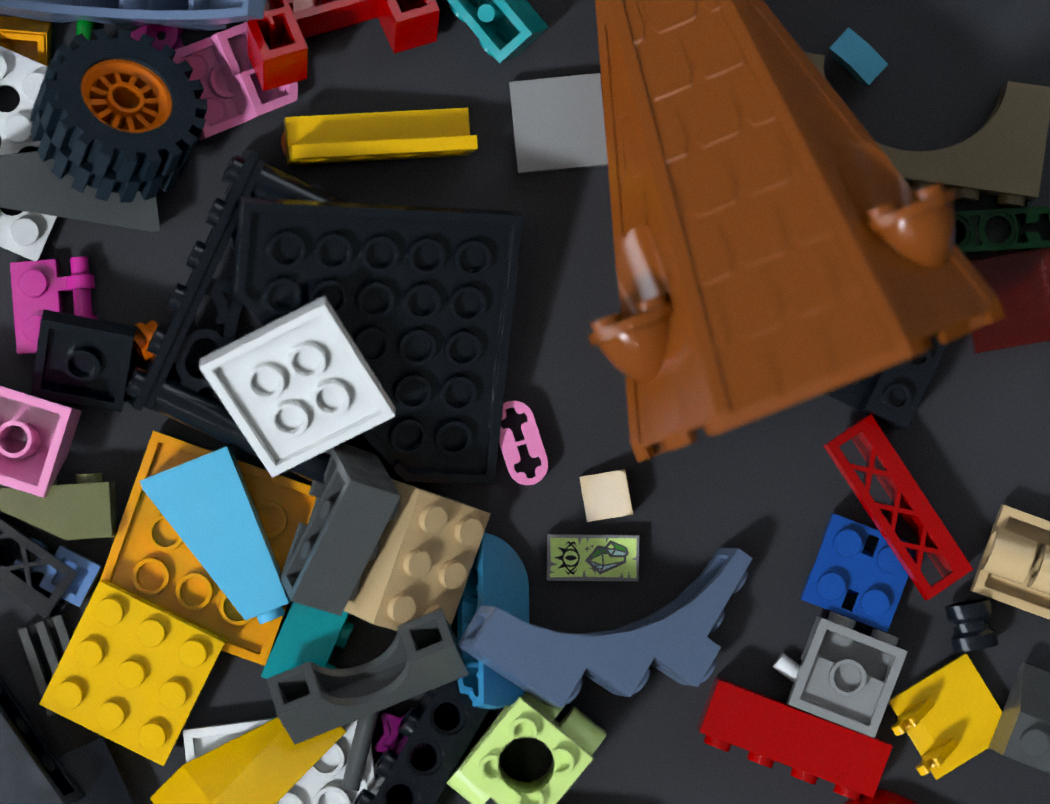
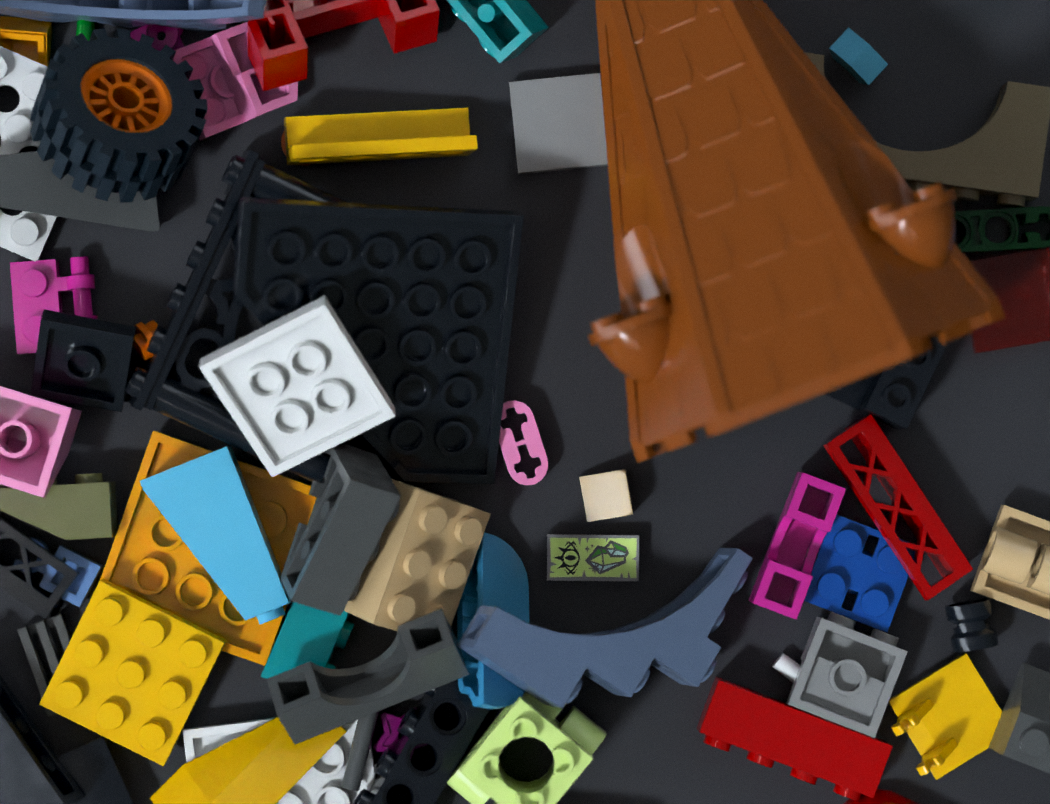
(795, 544): none -> dark pink arch

